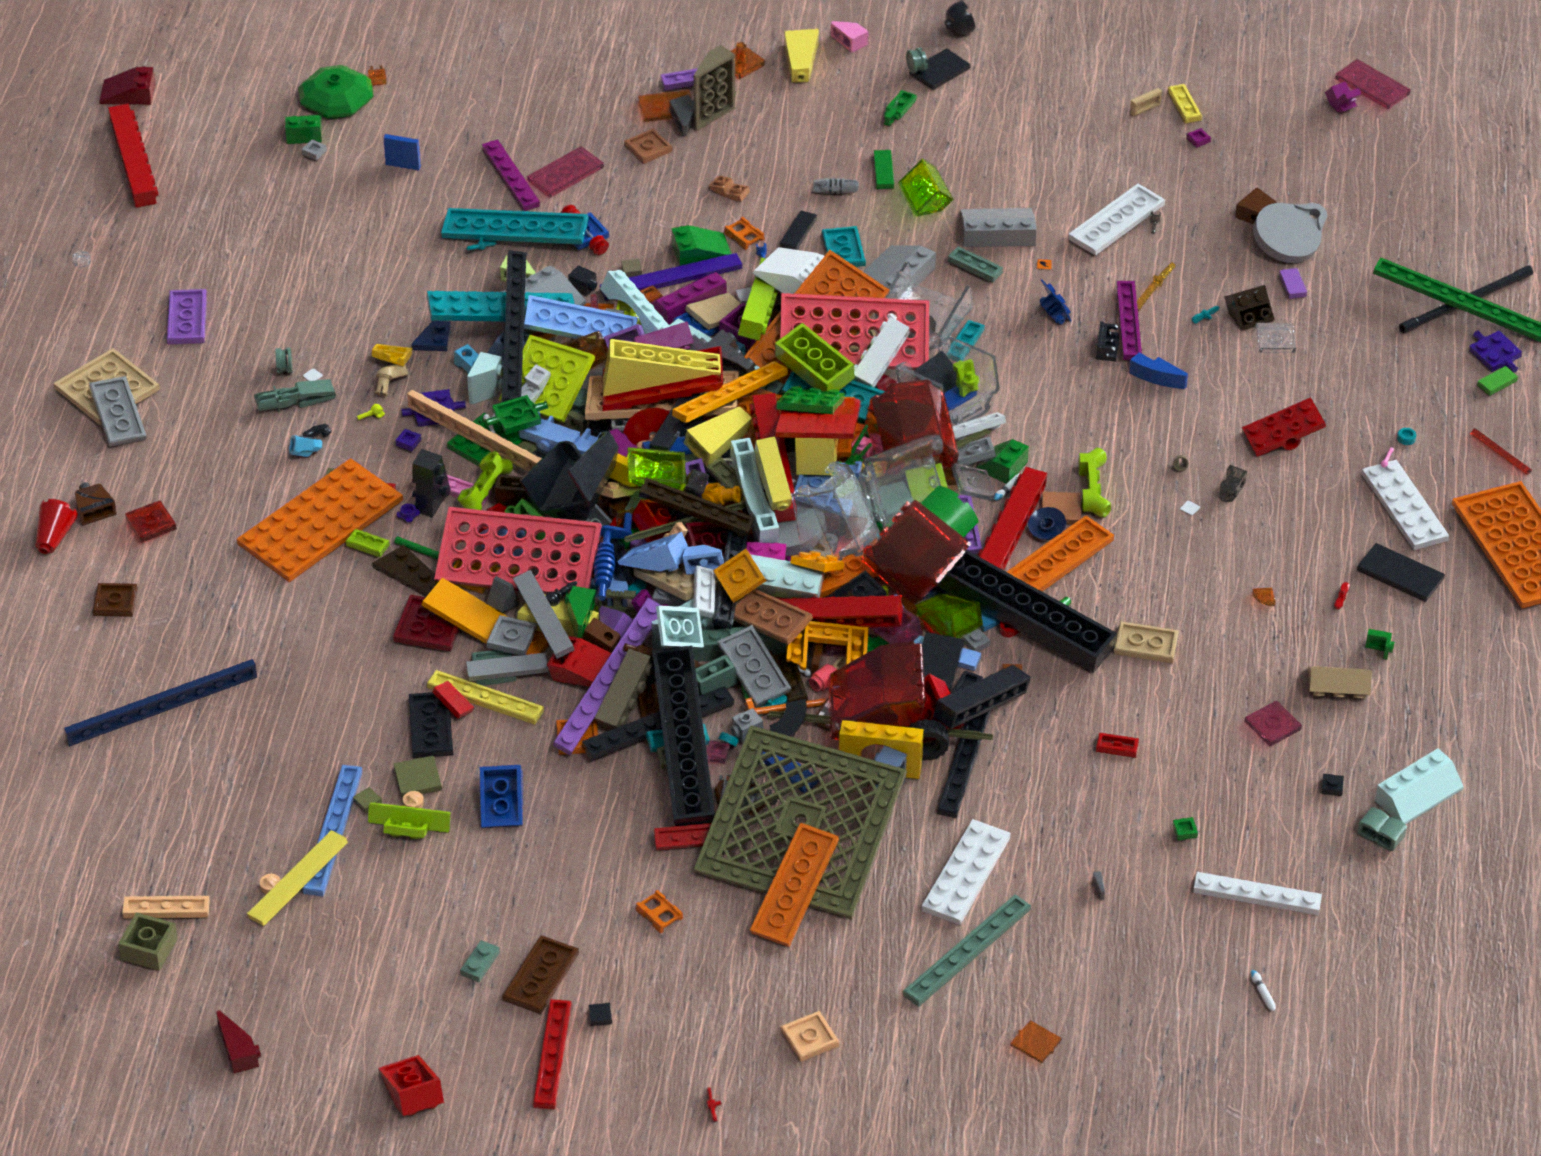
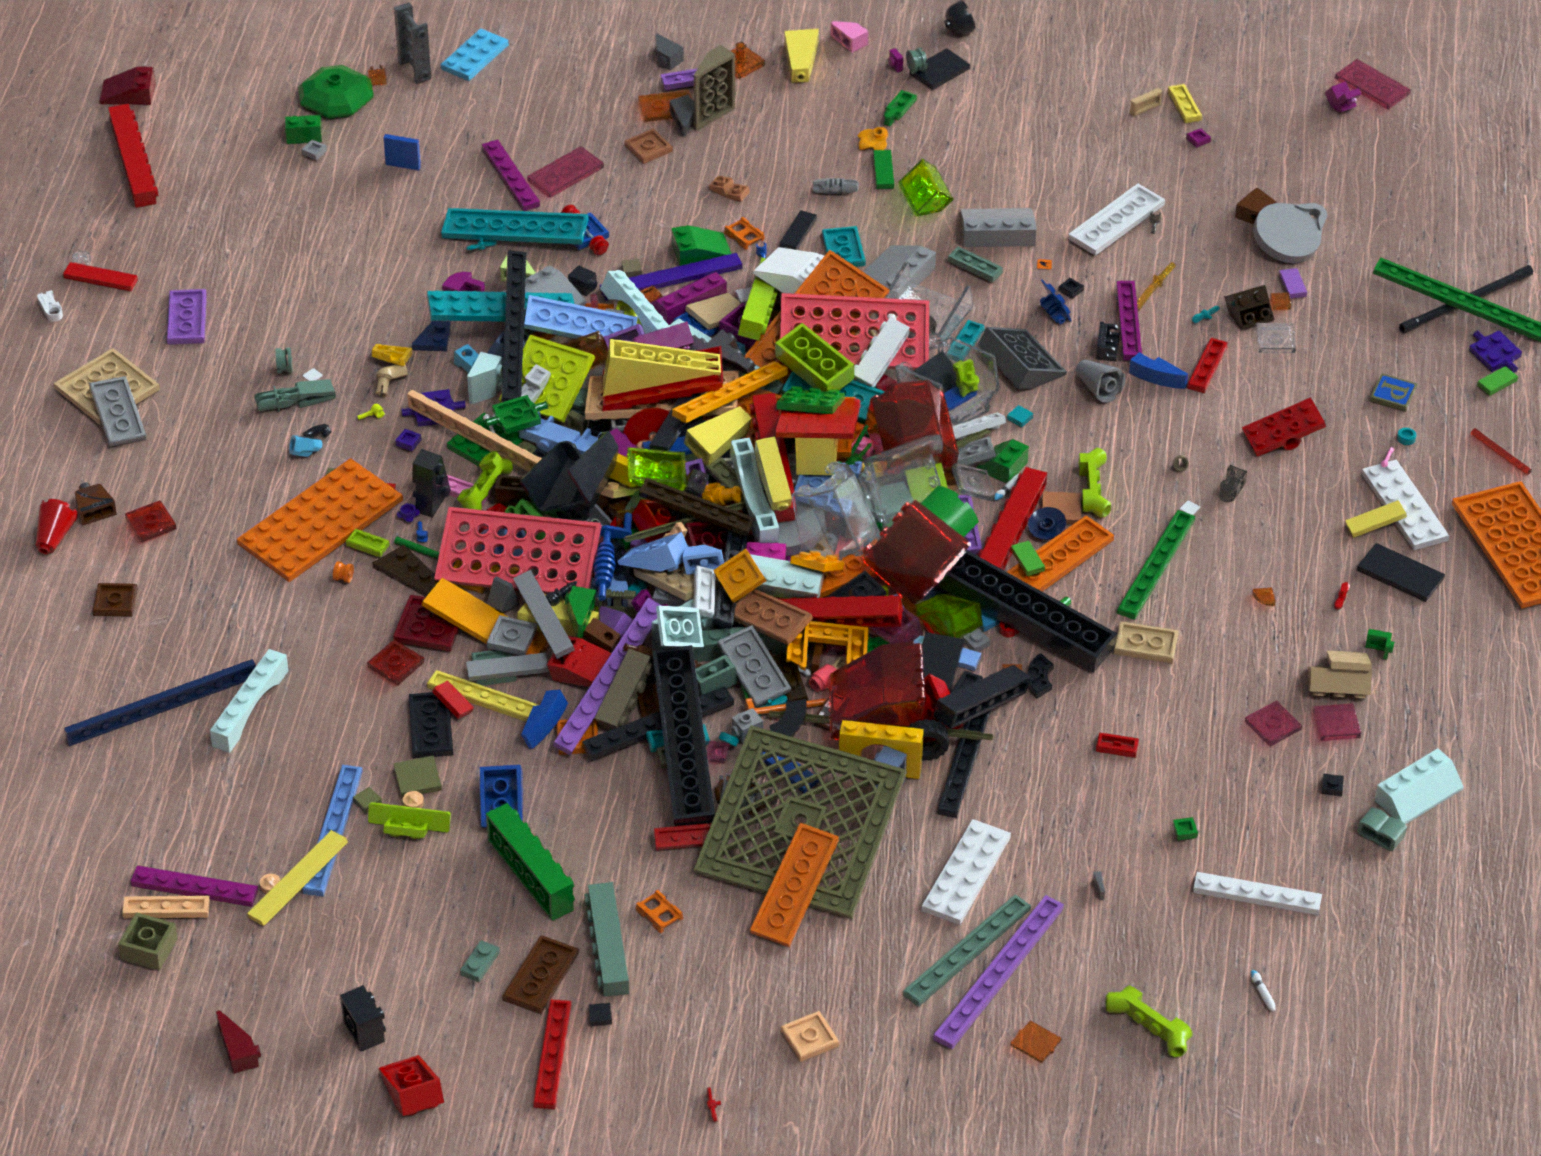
(49, 305): none -> white piece
(100, 276): none -> red tile
(194, 885): none -> magenta plate
(230, 724): none -> light aqua arch
(343, 572): none -> orange wheel
(363, 1018): none -> black brick
(395, 662): none -> clear red plate
(412, 42): none -> dark grey fence
(422, 536): none -> blue hand
(463, 282): none -> magenta brick
(474, 54): none -> medium azure plate
(530, 861): none -> green brick
(544, 717): none -> blue slope
(608, 939): none -> sand green brick
(668, 52): none -> dark grey slope
(873, 138): none -> light orange plate
(895, 60): none -> magenta plate
(998, 972): none -> medium lavender plate
(1020, 357): none -> dark grey slope
(1020, 416): none -> teal tile
(1027, 558): none -> bright green tile
(1039, 670): none -> black tile
(1071, 288): none -> black tile
(1101, 379): none -> light grey cone
(1156, 565): none -> green tile
(1174, 1032): none -> lime plate
(1207, 365): none -> red tile
(1280, 301): none -> clear orange tile
(1336, 722): none -> clear pink tile
(1348, 660): none -> tan tile
(1375, 518): none -> light yellow tile
(1393, 392): none -> tile

